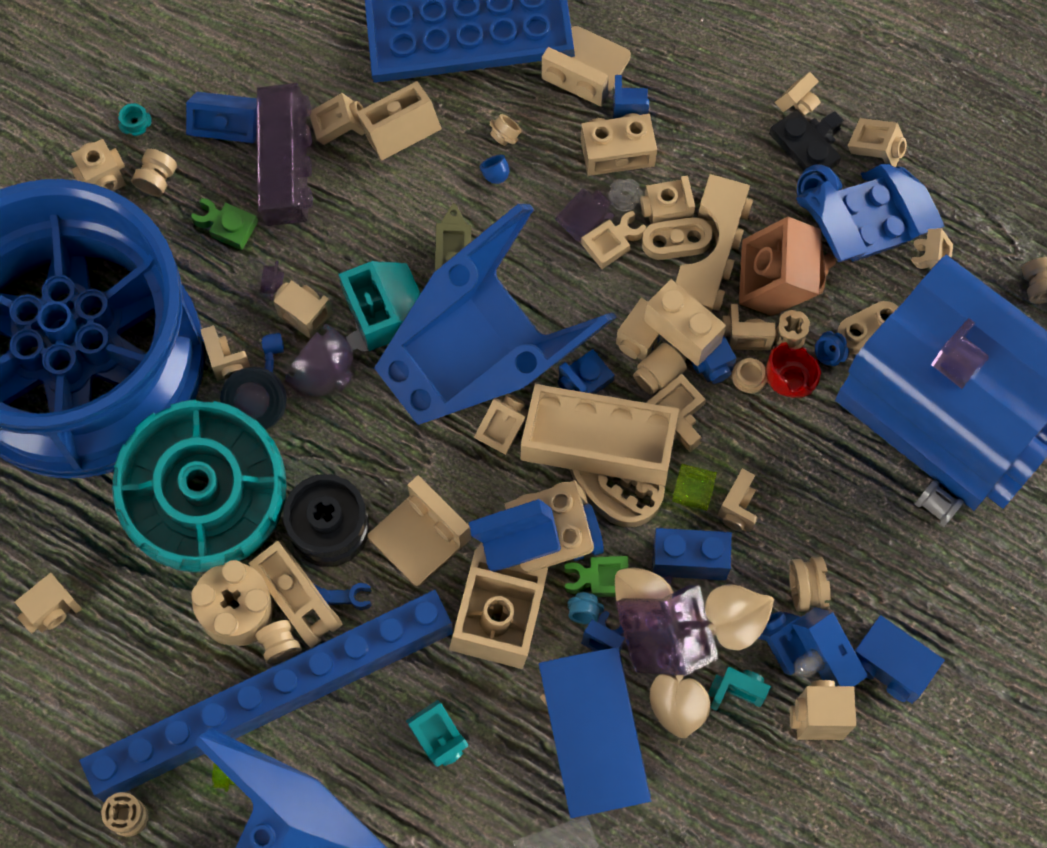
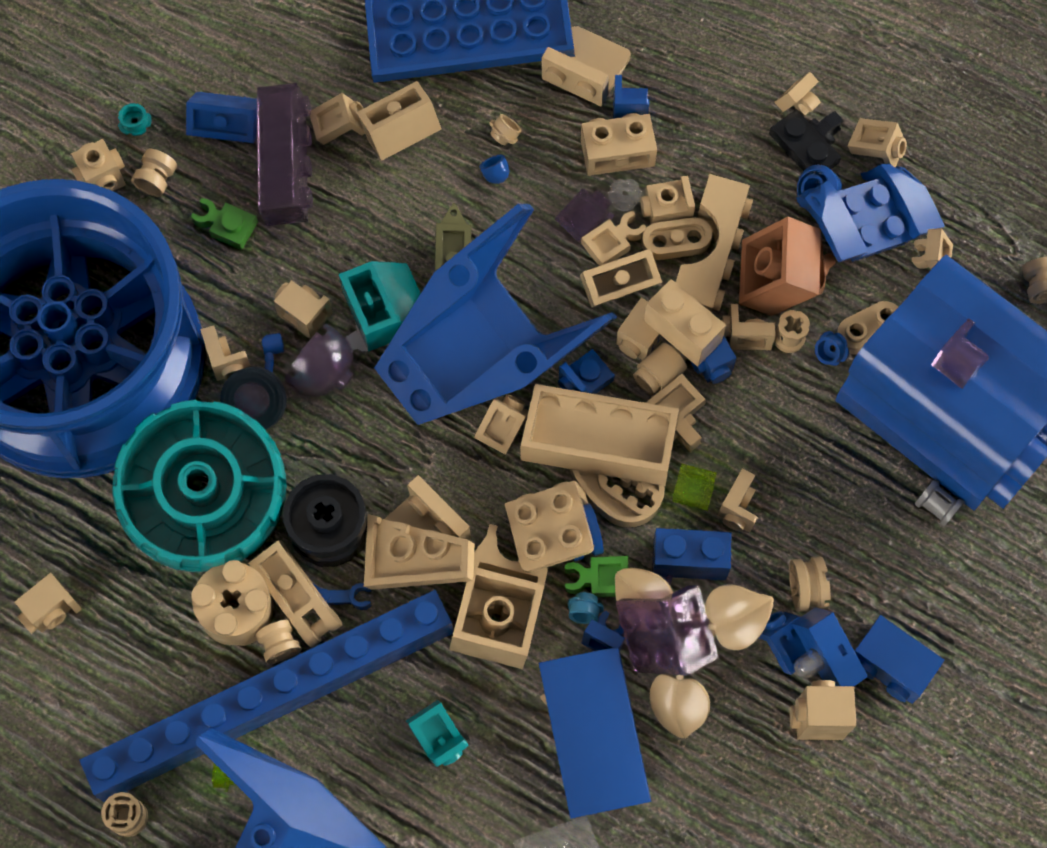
(271, 280): clear purple plate -> none
(414, 556): none -> tan wing
(517, 535): blue panel -> none
(620, 278): none -> tan brick
(744, 685): teal bracket -> none
(749, 375): tan plate -> none
(792, 371): red hair -> none

